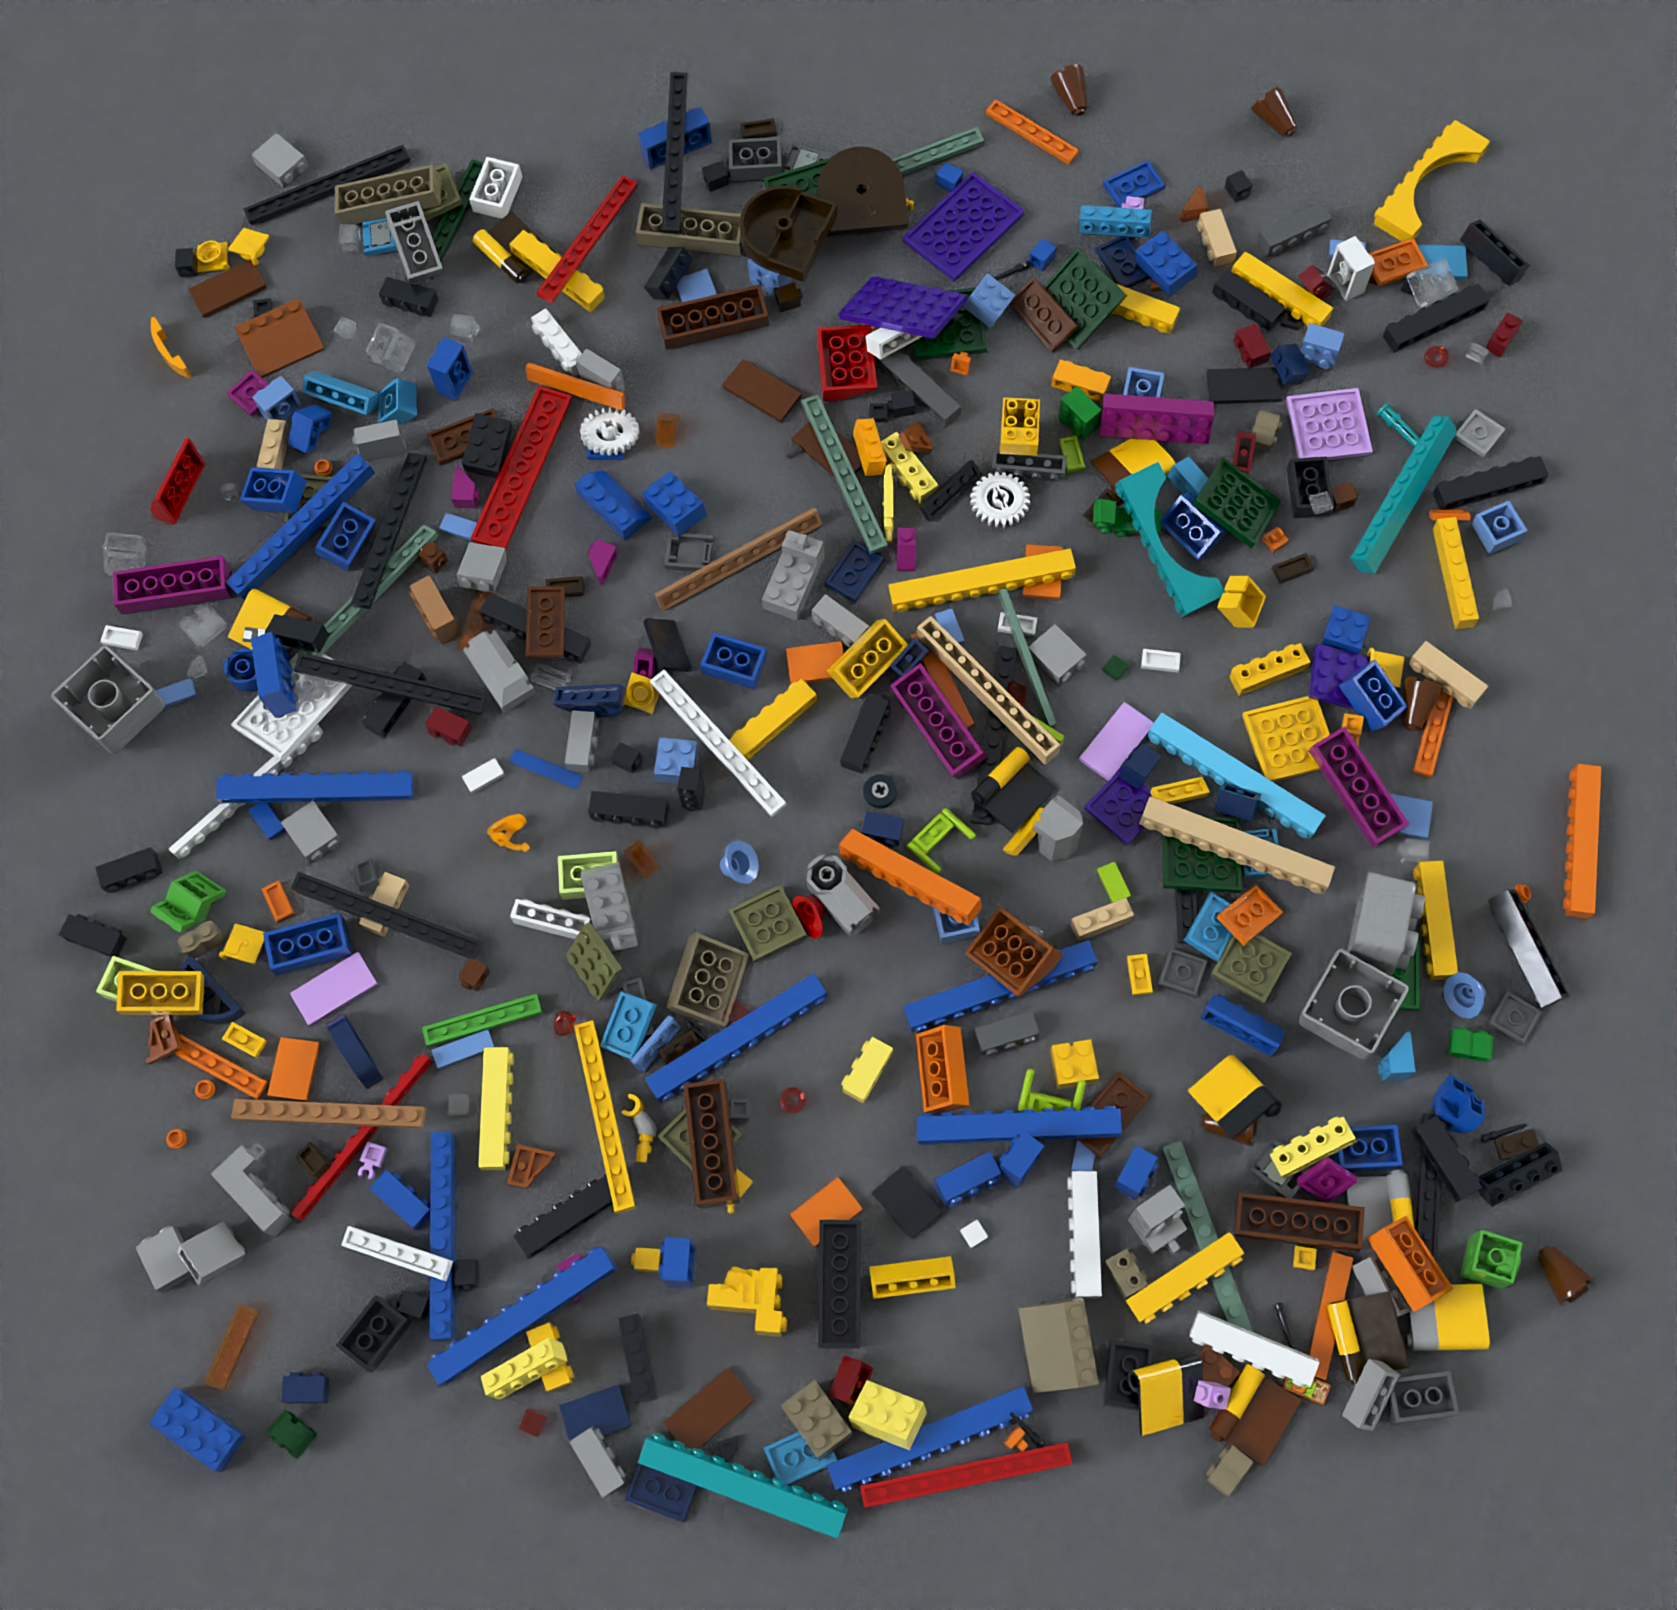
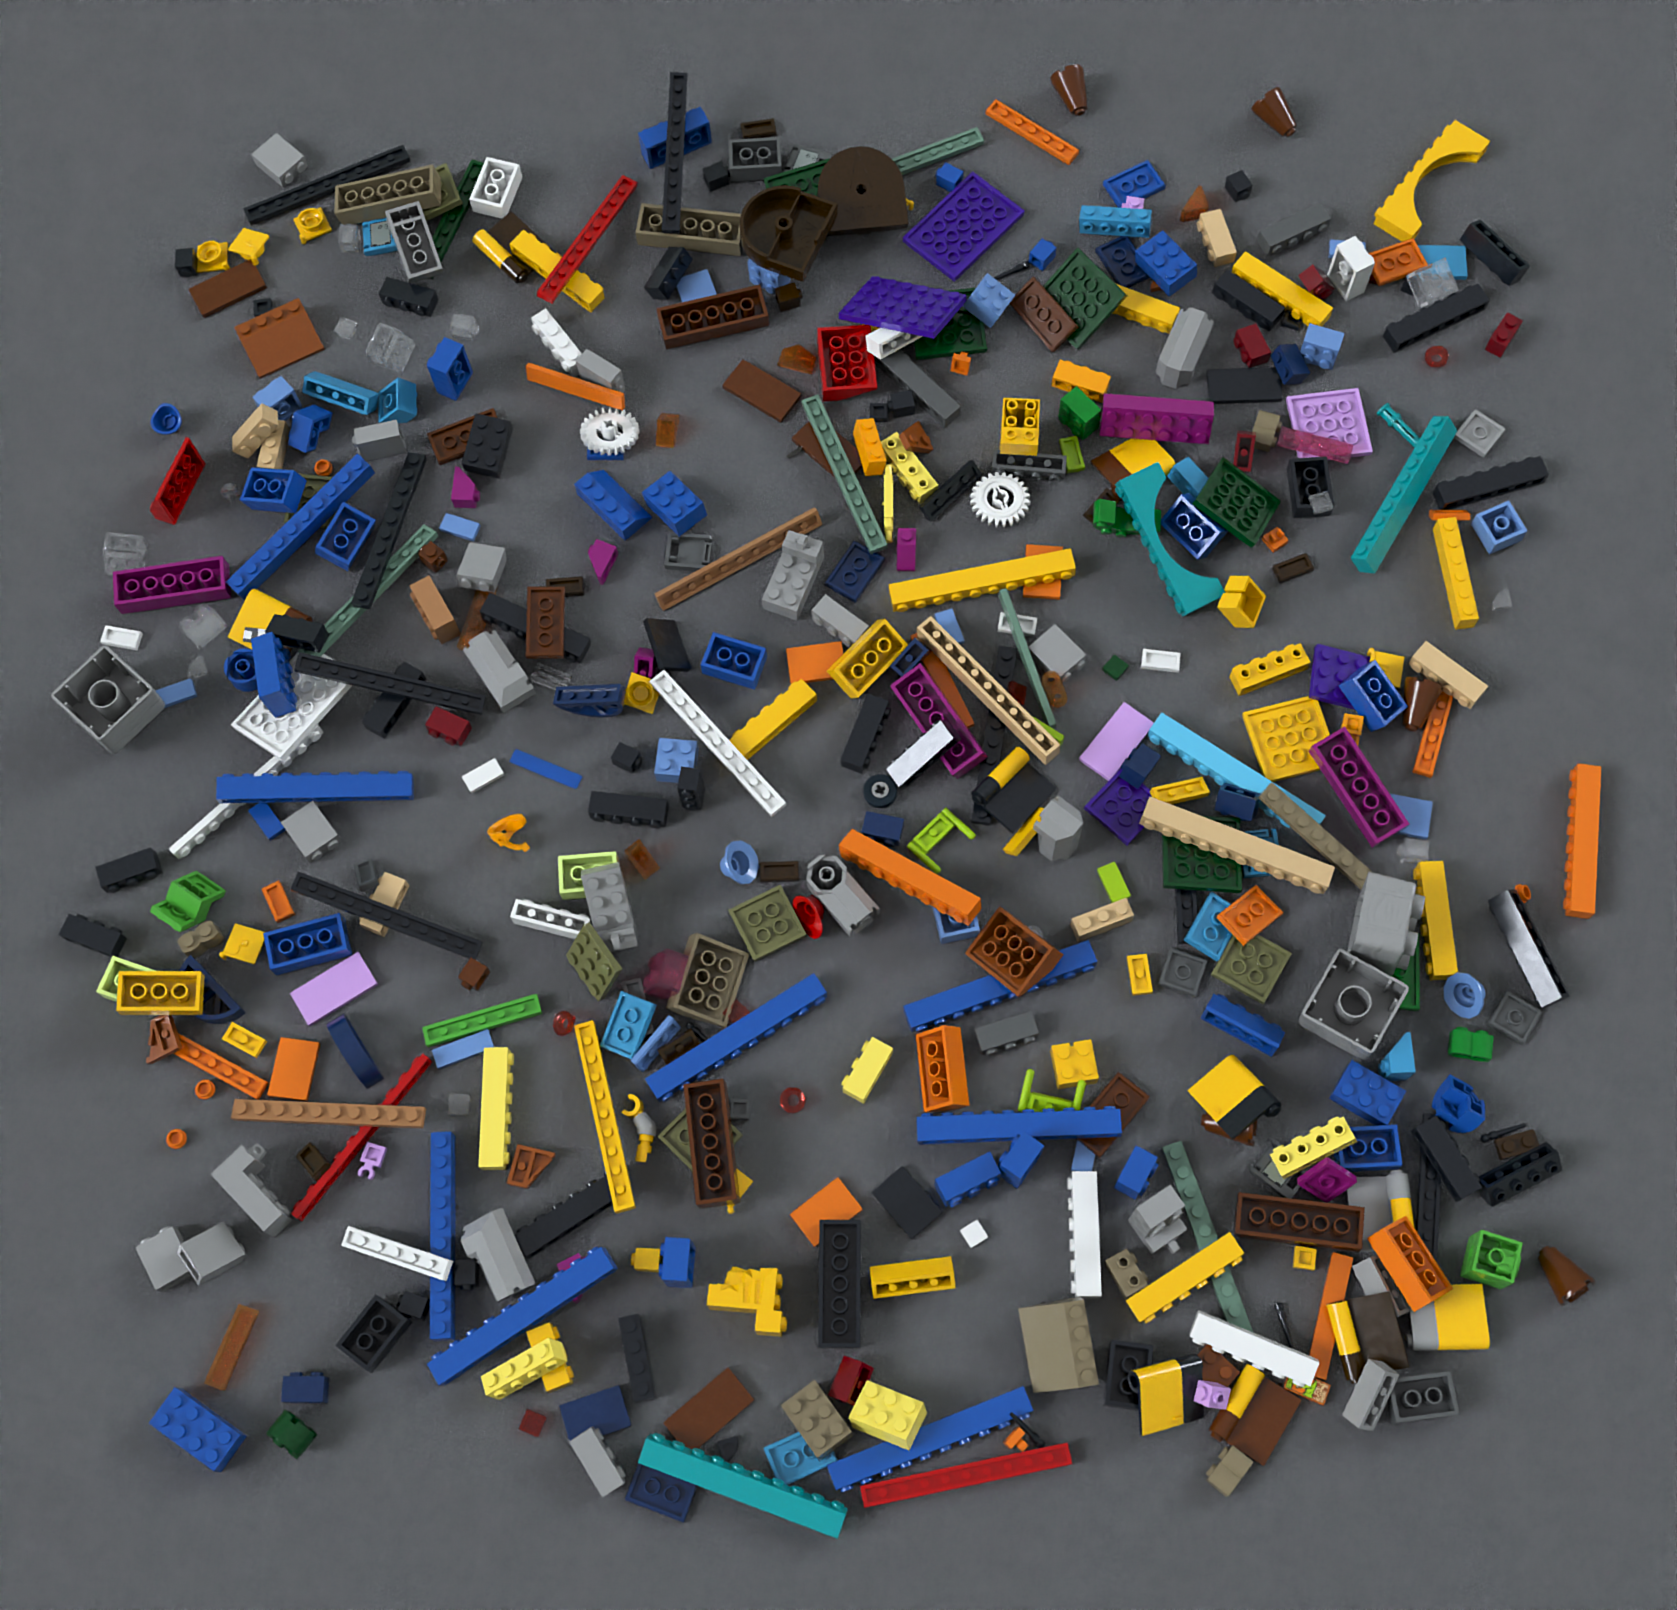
(166, 419): none -> blue helmet
(176, 362): light orange slope -> none
(244, 391): magenta plate -> none
(255, 431): none -> tan brick
(311, 224): none -> yellow hat
(402, 1199): blue brick -> none
(498, 1254): none -> light grey brick
(521, 468): red plate -> none
(581, 741): light grey brick -> none
(665, 974): none -> clear pink brick
(779, 871): none -> dark brown tile
(797, 359): none -> clear orange slope
(923, 753): none -> brick
(1054, 688): none -> clear orange plate
(1143, 383): medium blue brick -> none
(1184, 347): none -> light grey brick
(1314, 834): none -> dark tan plate
(1315, 445): none -> clear pink plate
(1344, 496): reddish brown brick -> none
(1345, 630): blue brick -> none
(1367, 1094): none -> blue brick
(1477, 353): clear tile -> none

